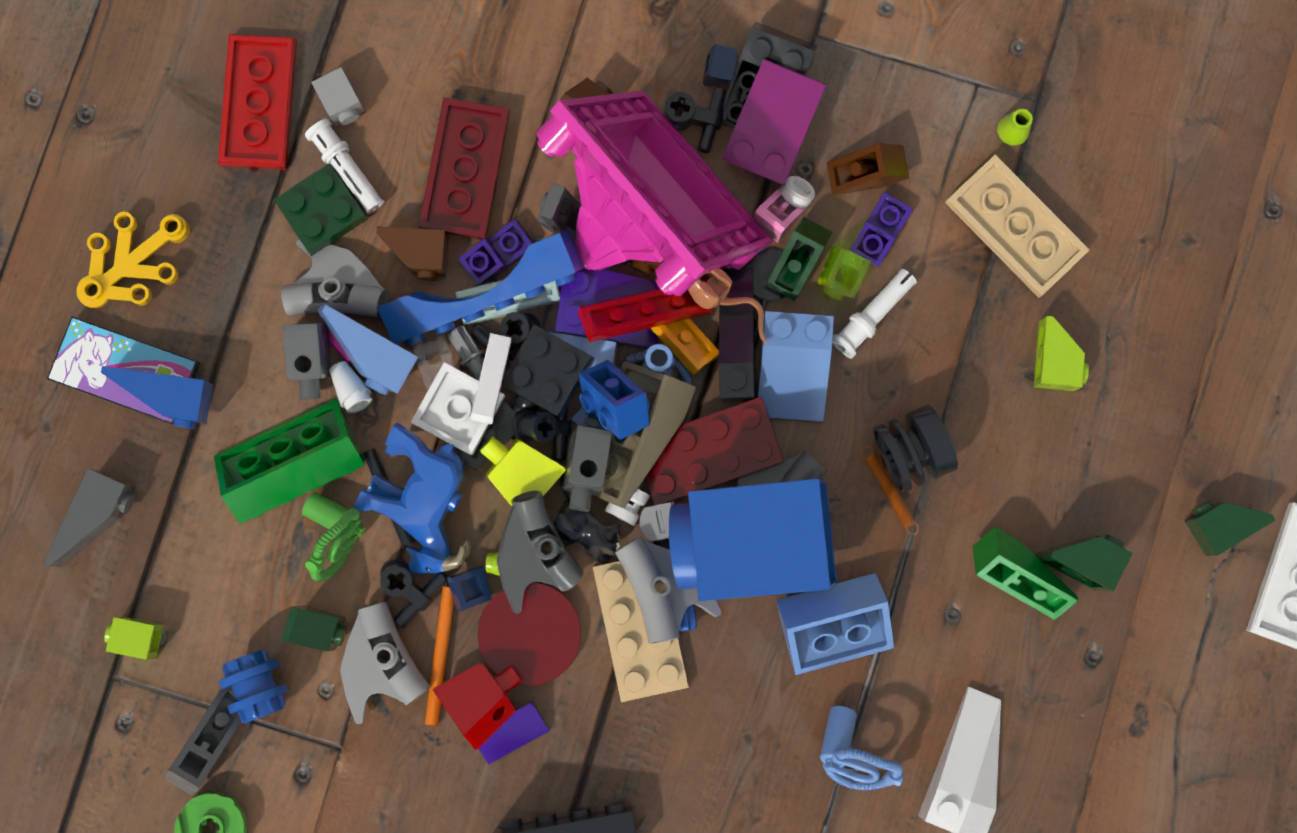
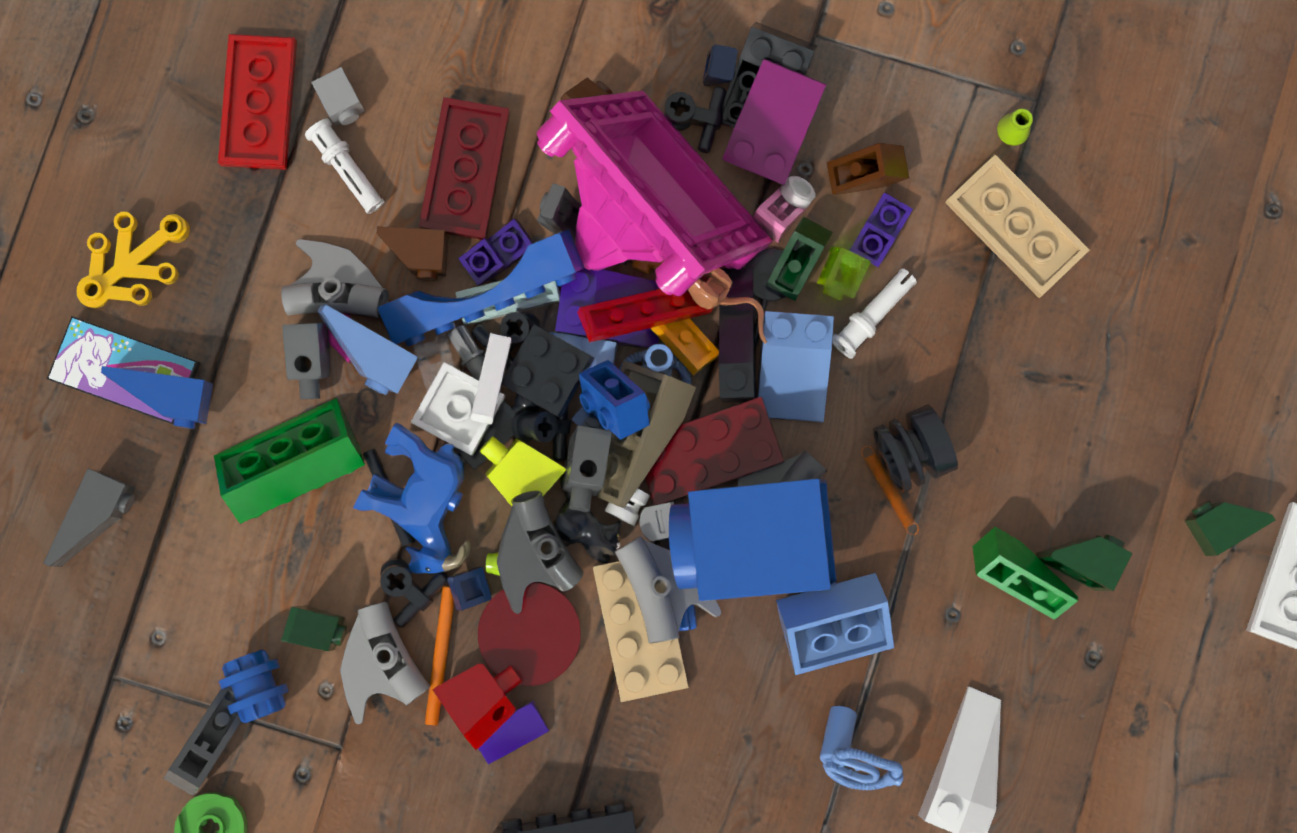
(133, 637): lime brick -> none
(320, 209): dark green plate -> none
(342, 524): bright green piece -> none
(349, 388): white cone -> none
(1058, 358): lime slope -> none

